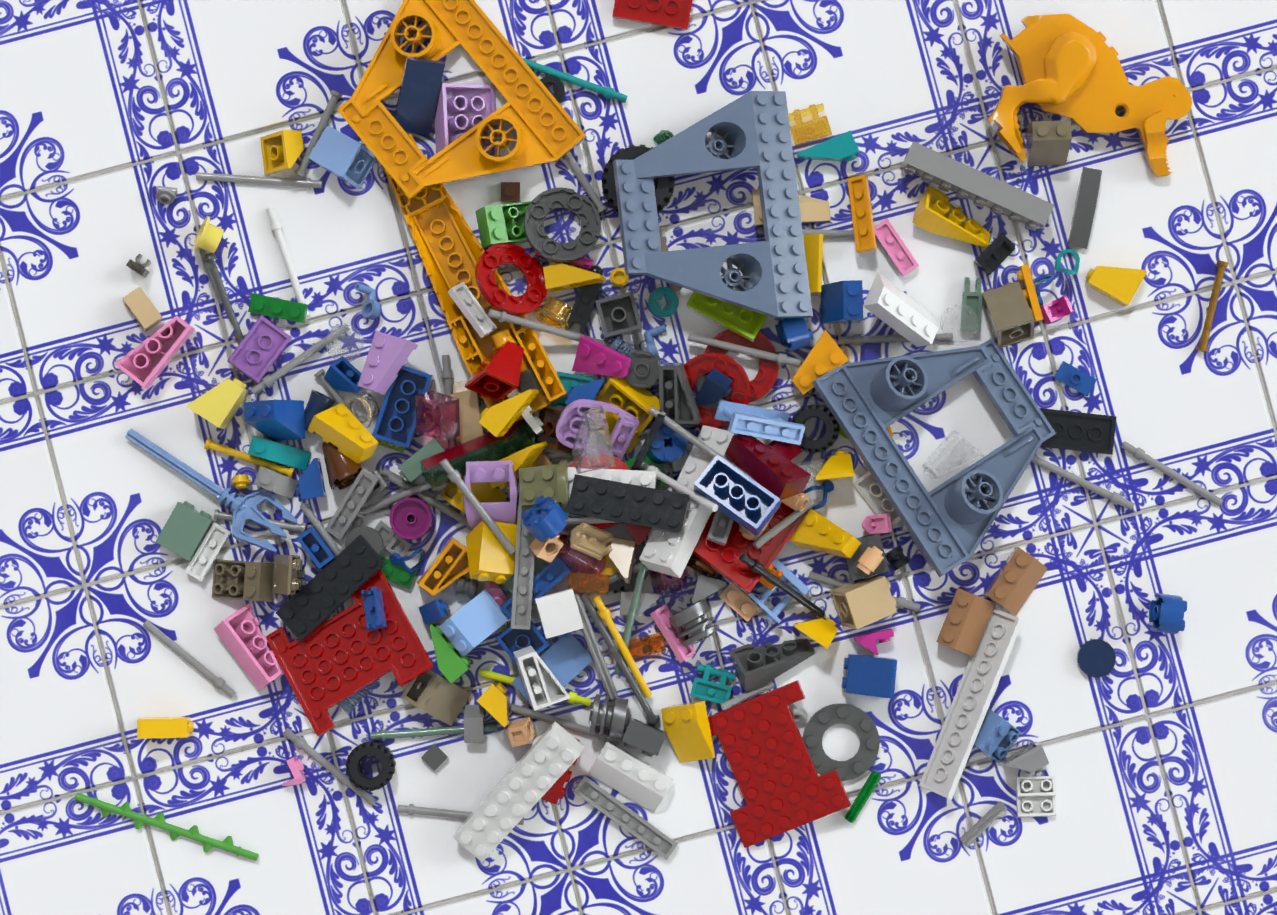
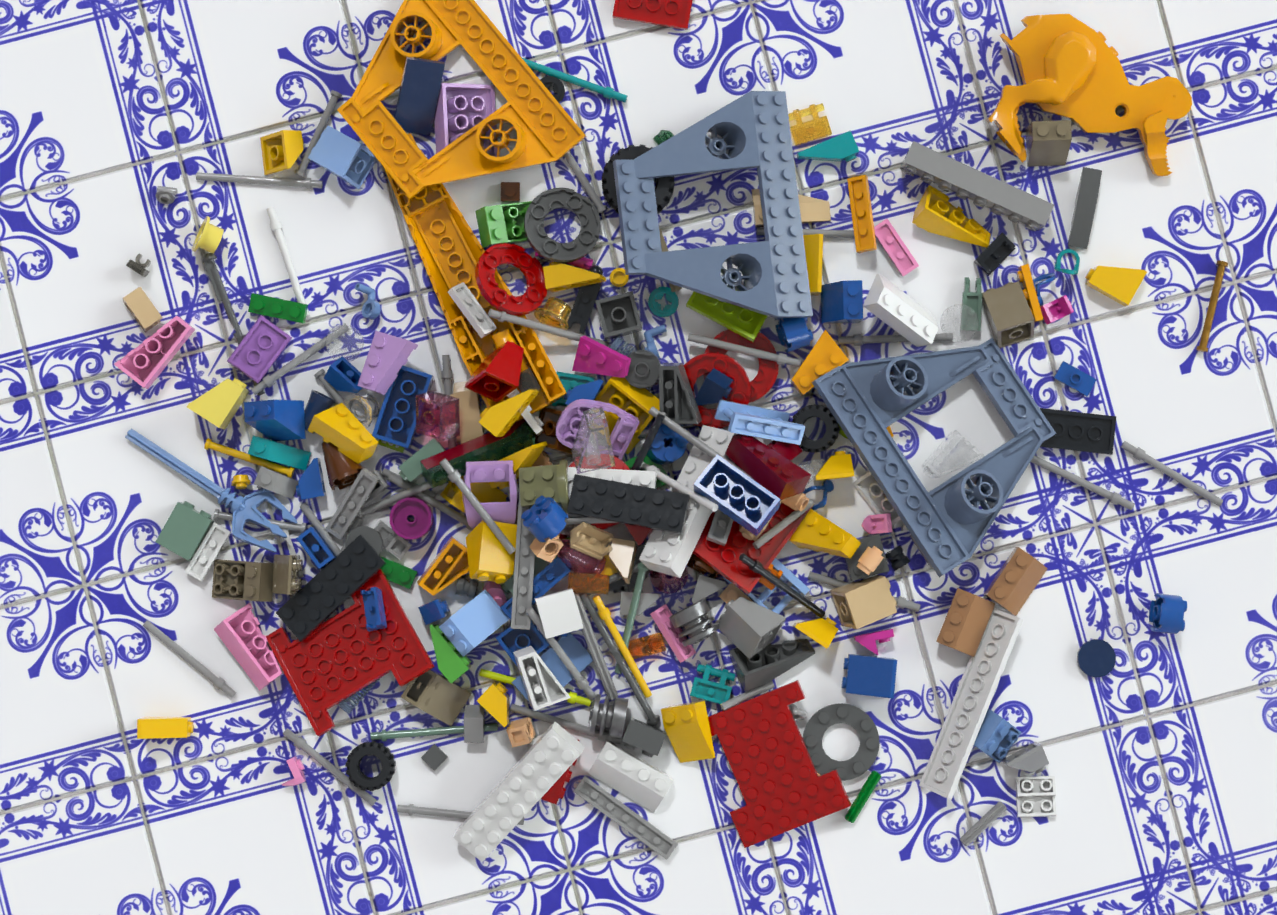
(174, 831): bright green plant -> none
(396, 559): blue piece -> none
(581, 681): none -> light grey bar
(750, 625): none -> light grey slope

